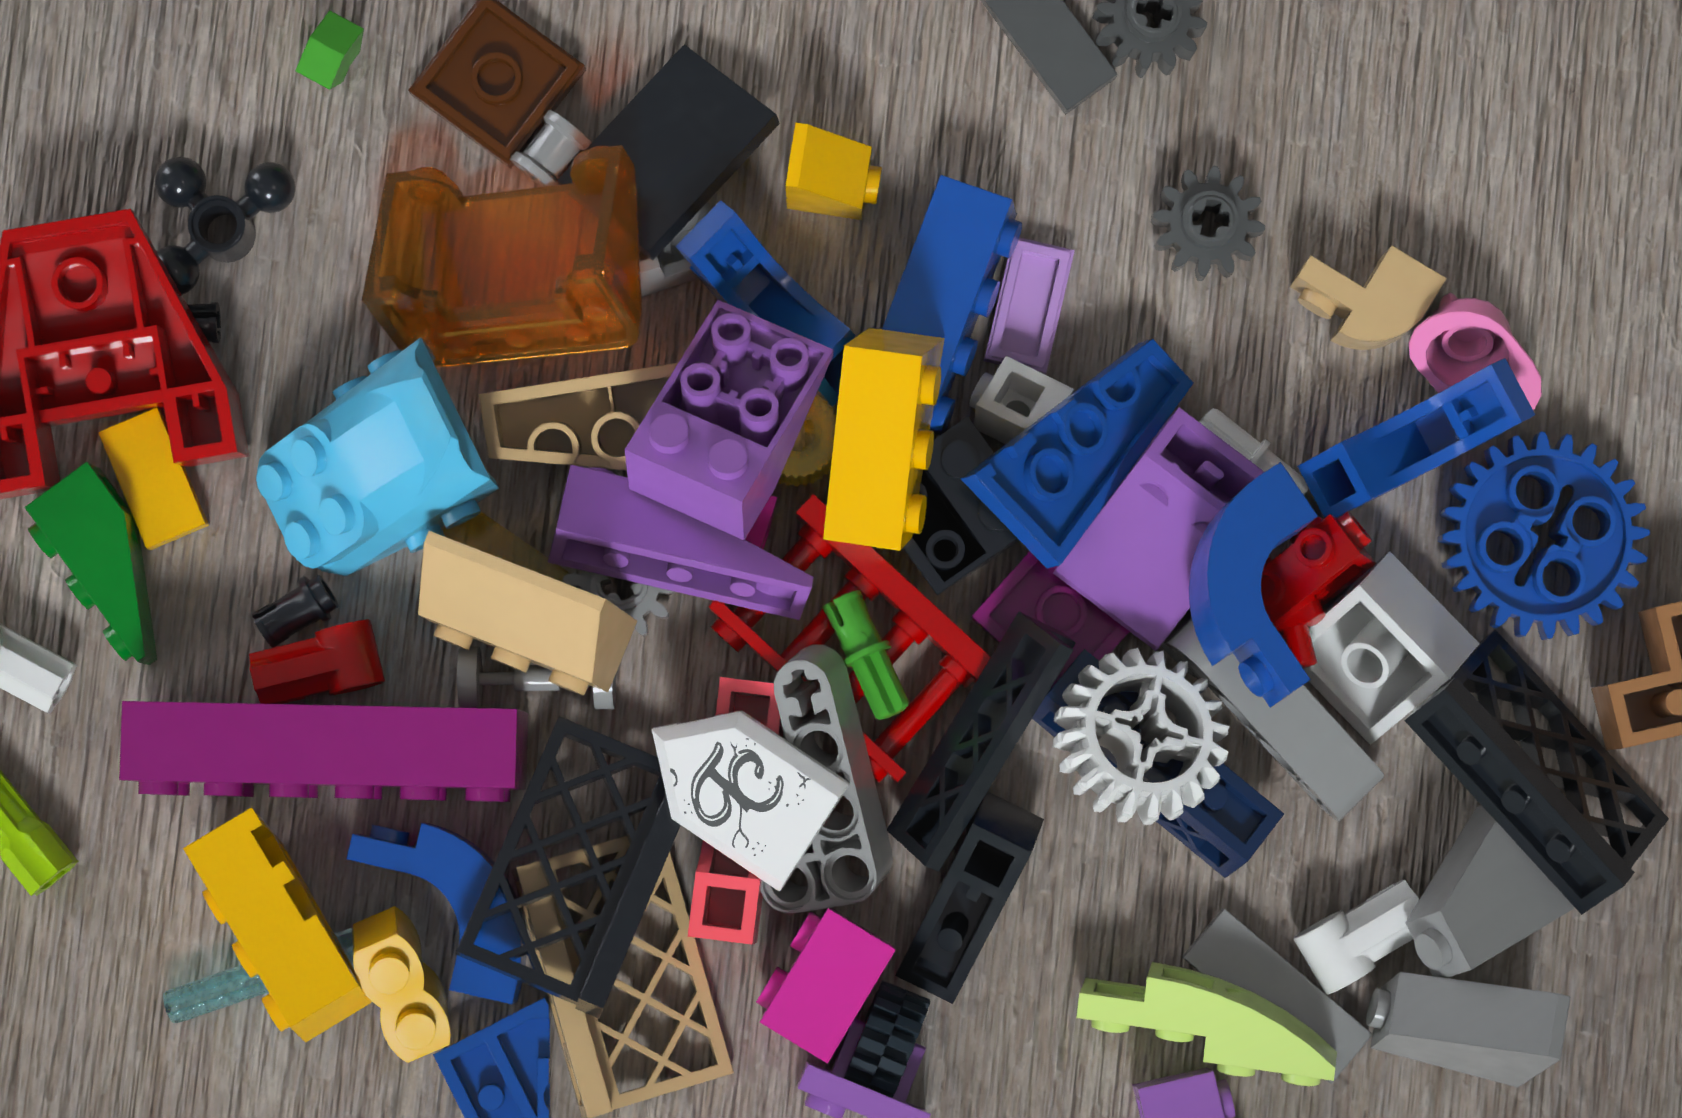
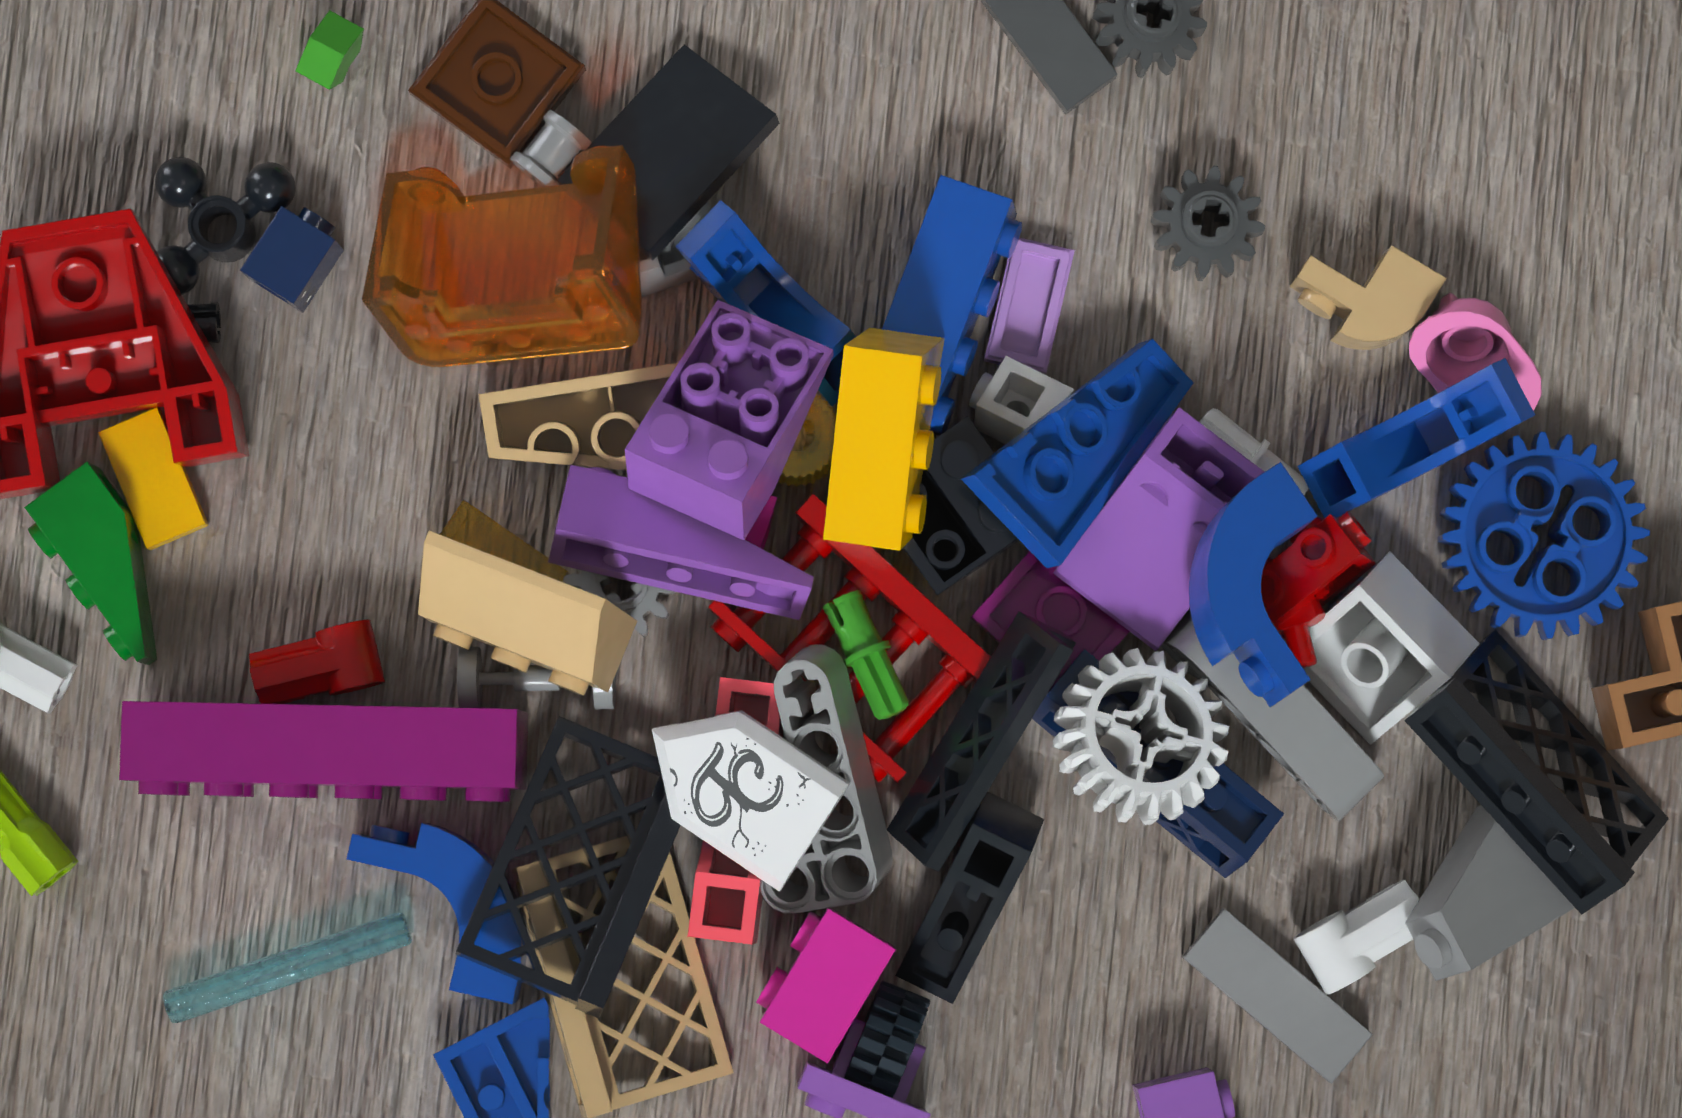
(276, 926): yellow wedge -> none
(293, 257): none -> dark blue brick
(295, 610): black pin -> none
(375, 468): medium azure slope -> none
(401, 984): yellow brick -> none
(830, 174): yellow slope -> none
(1239, 1026): yellowish green slope -> none
(1469, 1026): light grey slope -> none

